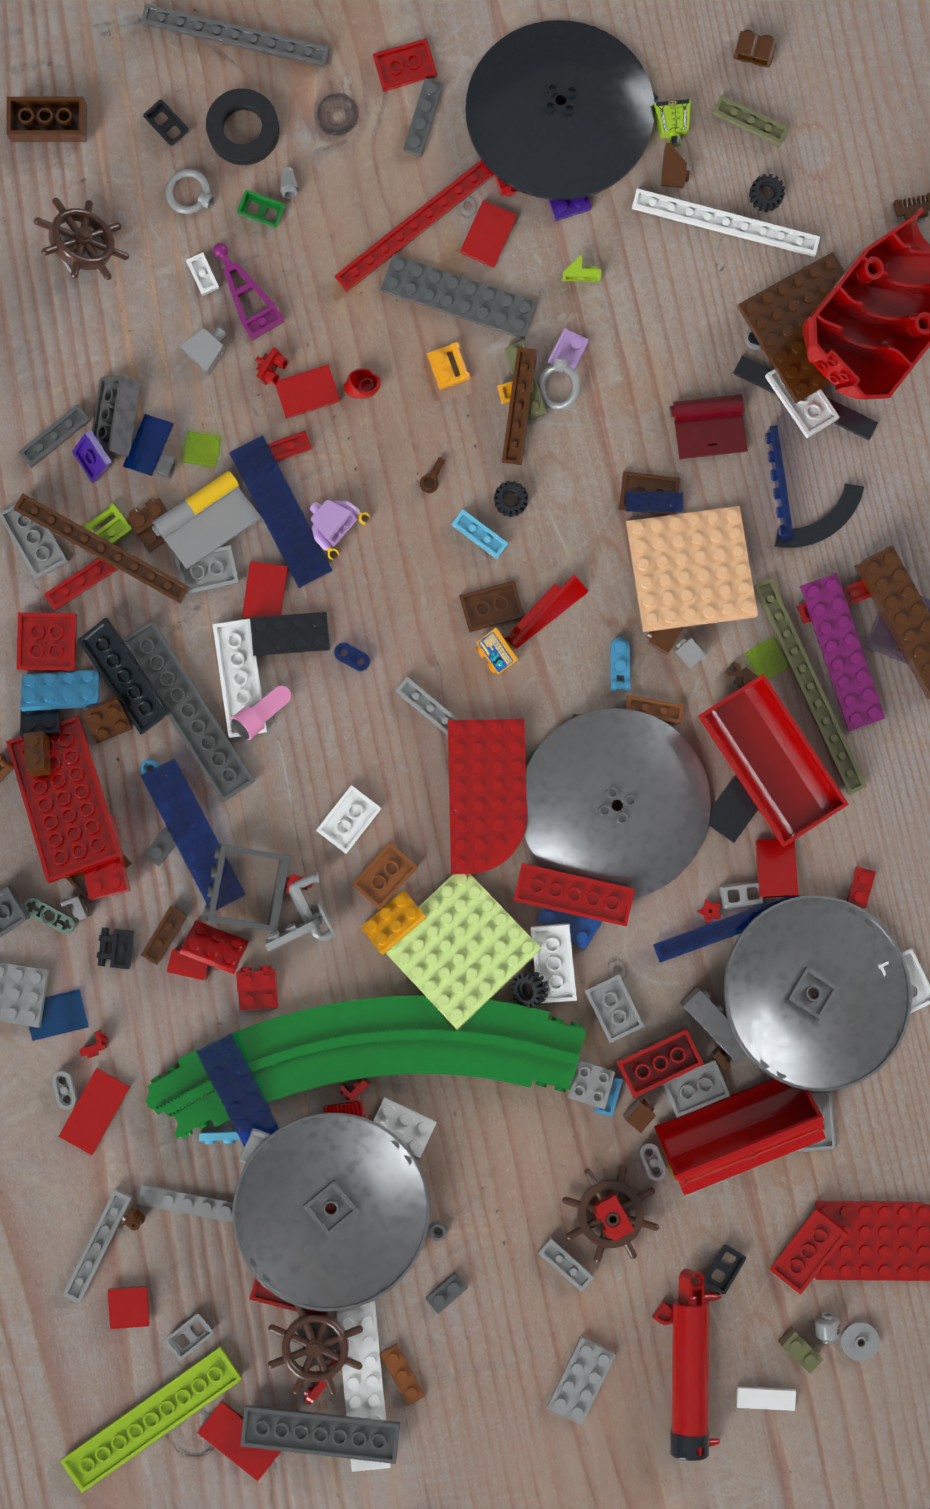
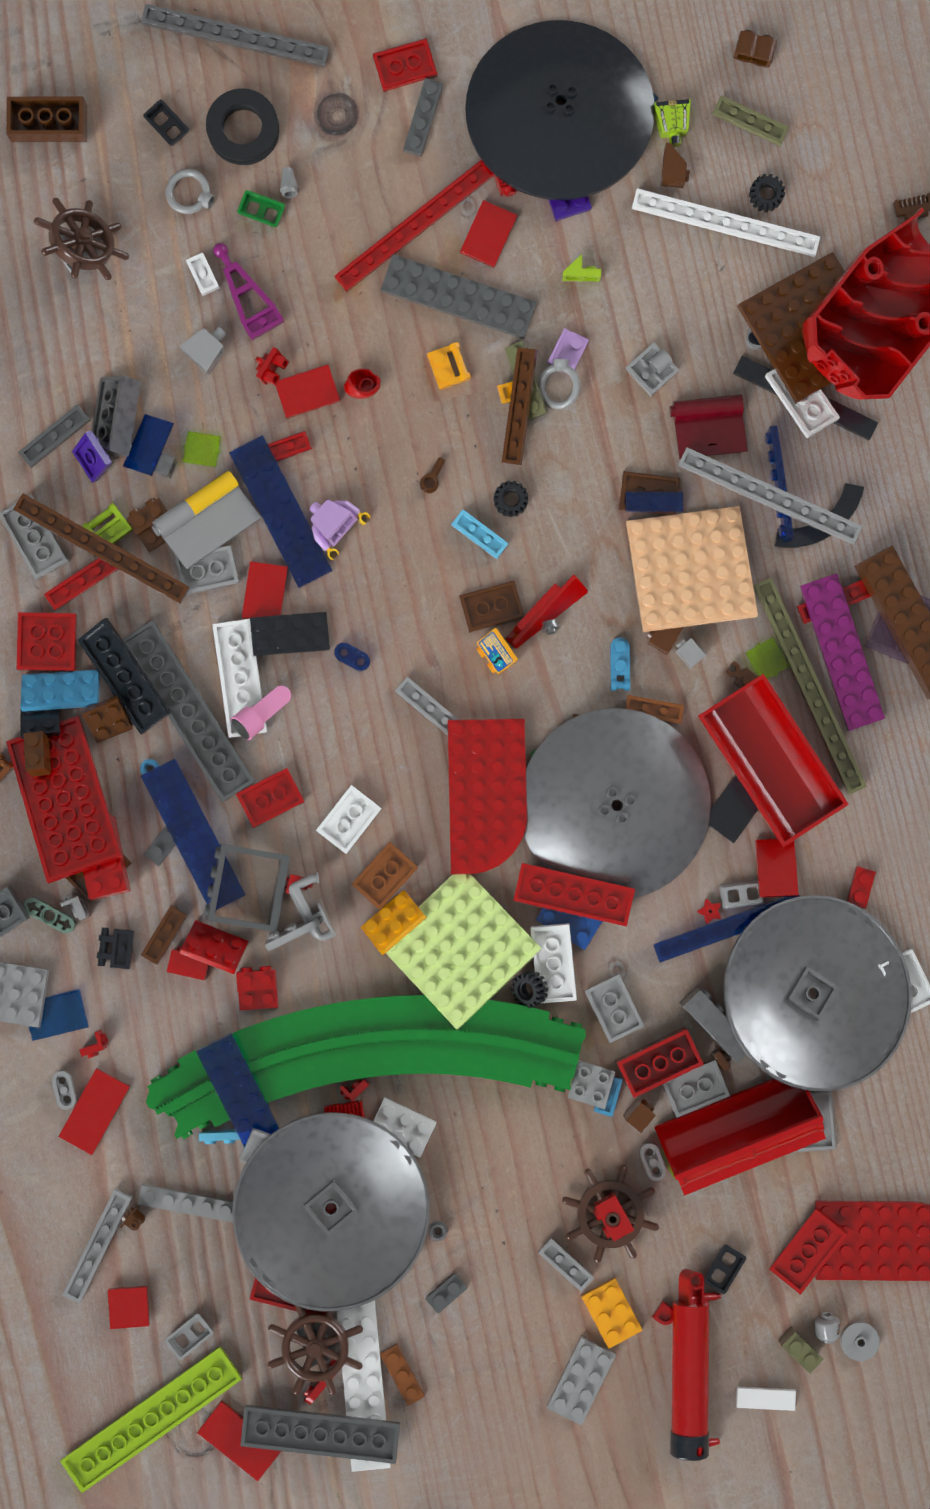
(270, 797): none -> red plate
(550, 627): none -> flat silver plate
(611, 1312): none -> light orange plate
(652, 369): none -> light grey plate
(770, 496): none -> light grey plate

